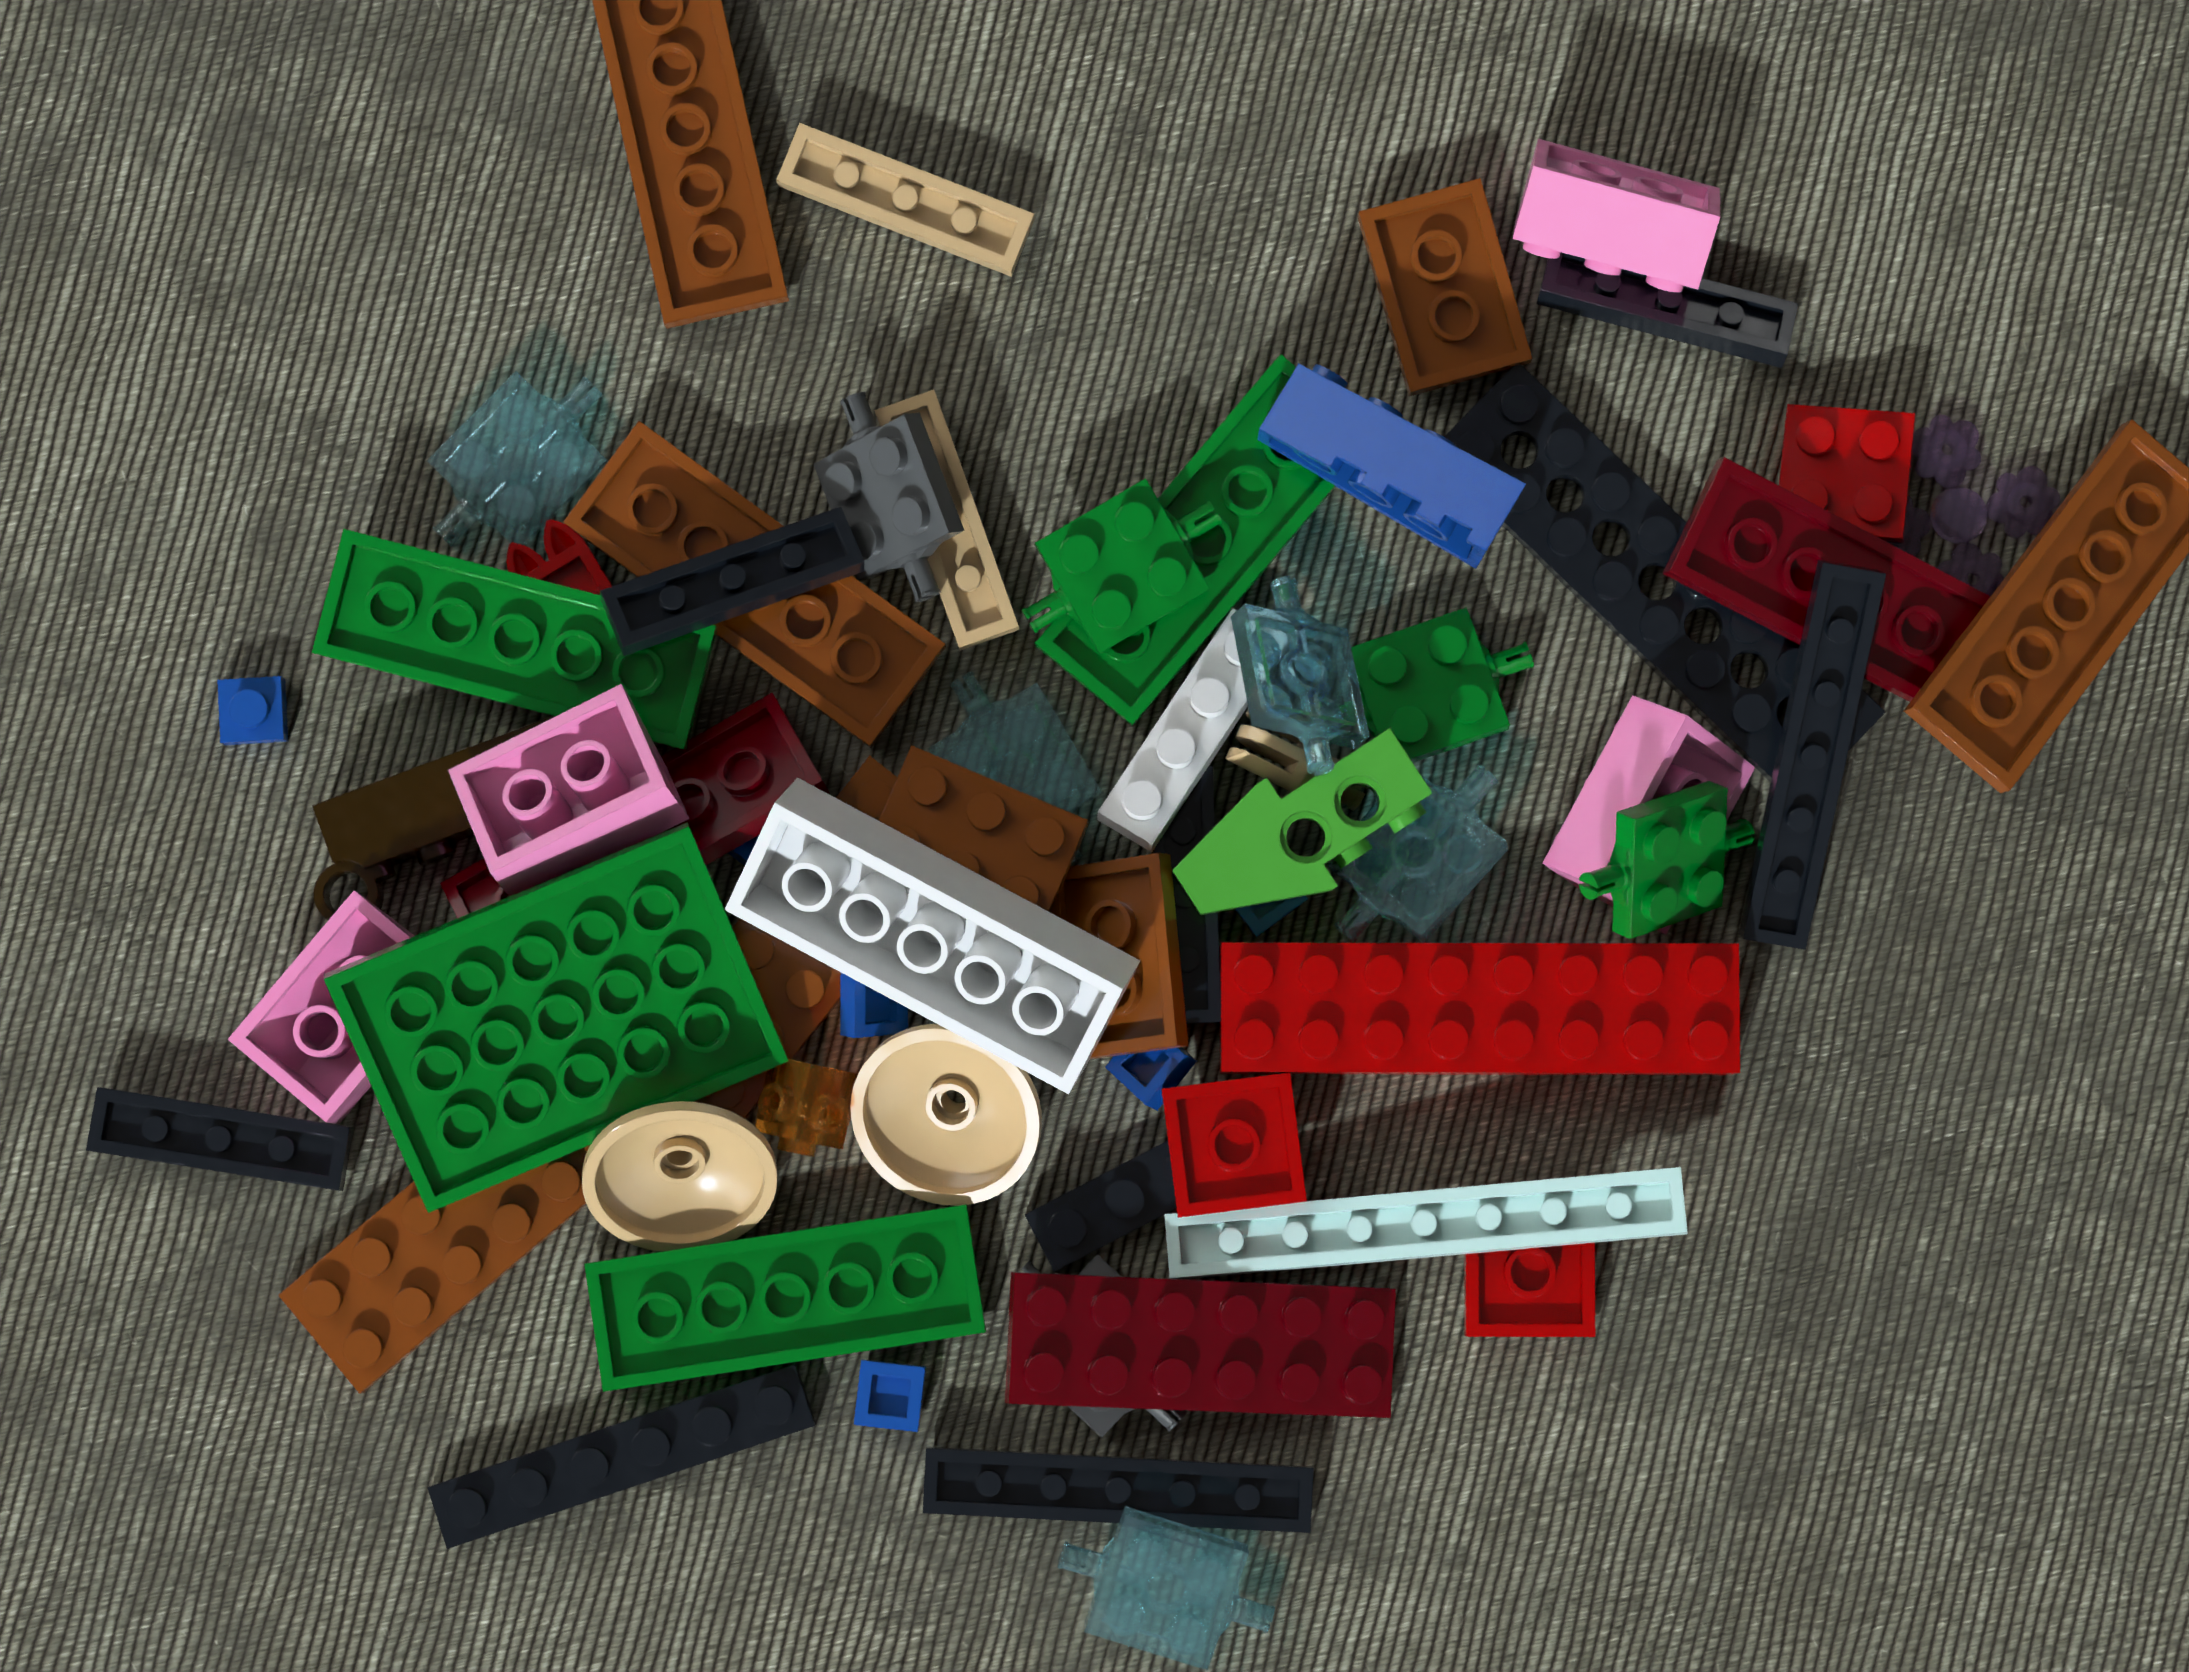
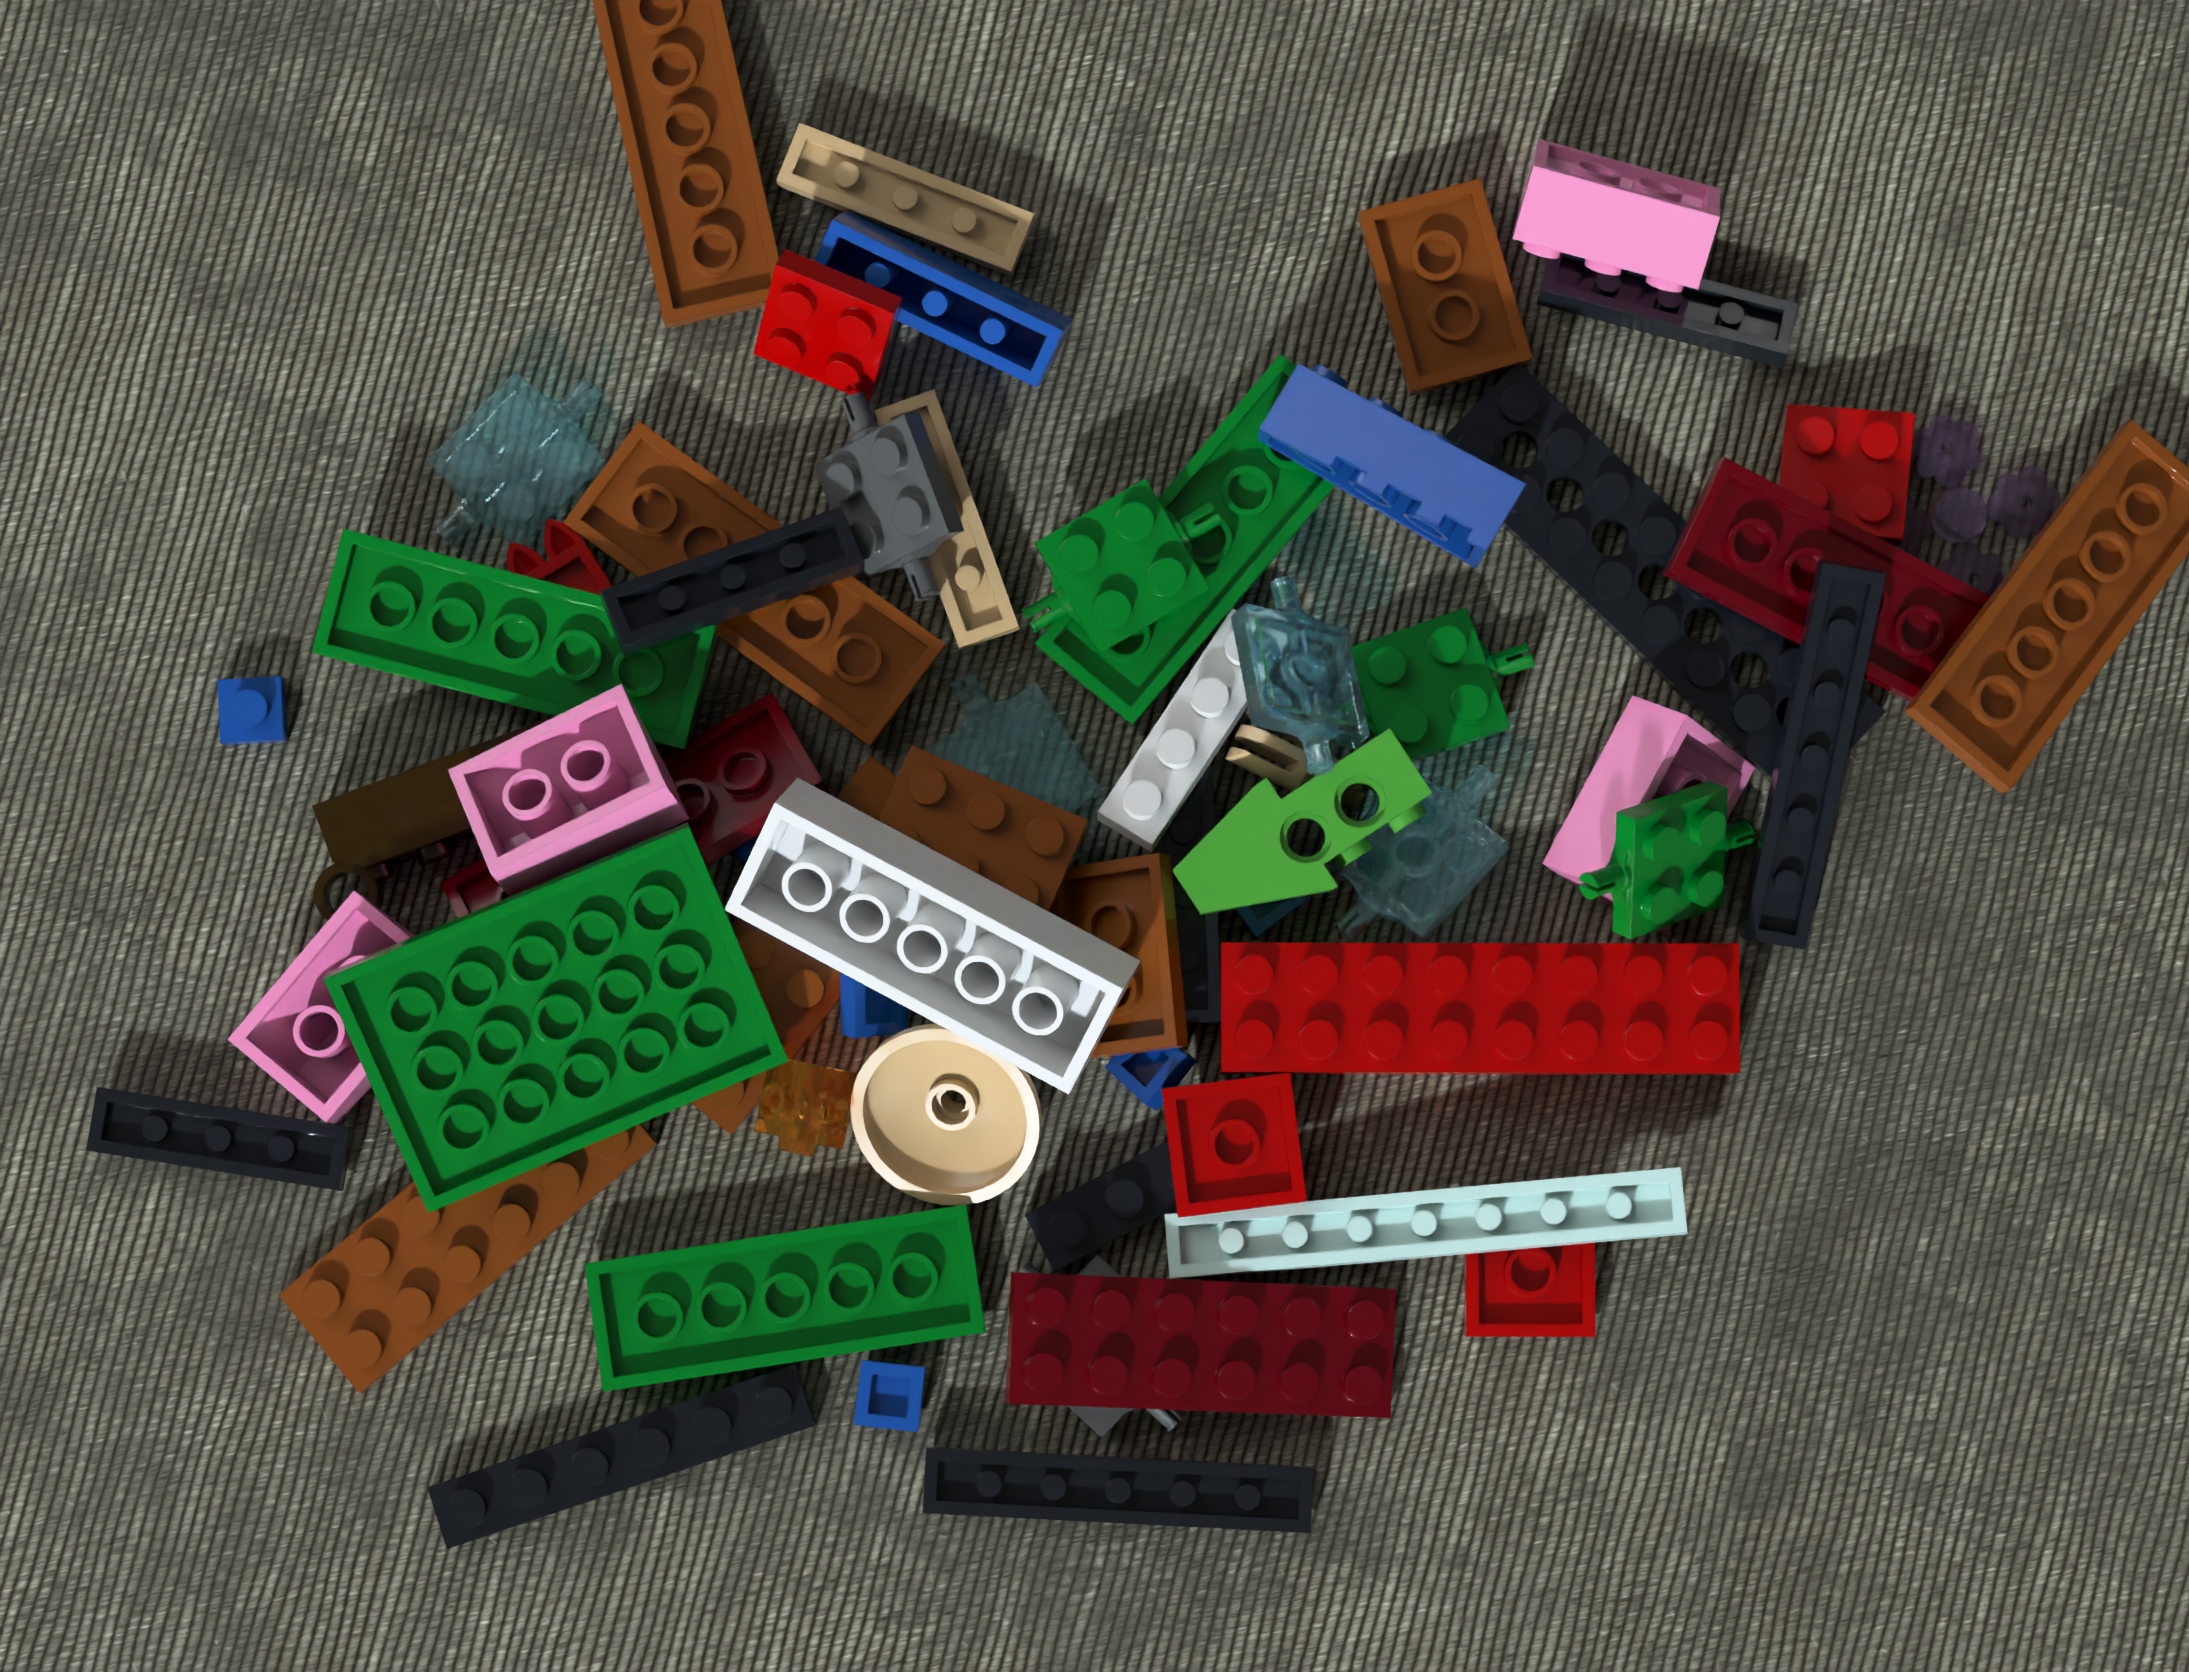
(679, 1176): tan dish -> none
(827, 325): none -> red plate
(949, 299): none -> blue brick
(1166, 1588): clear light blue plate -> none

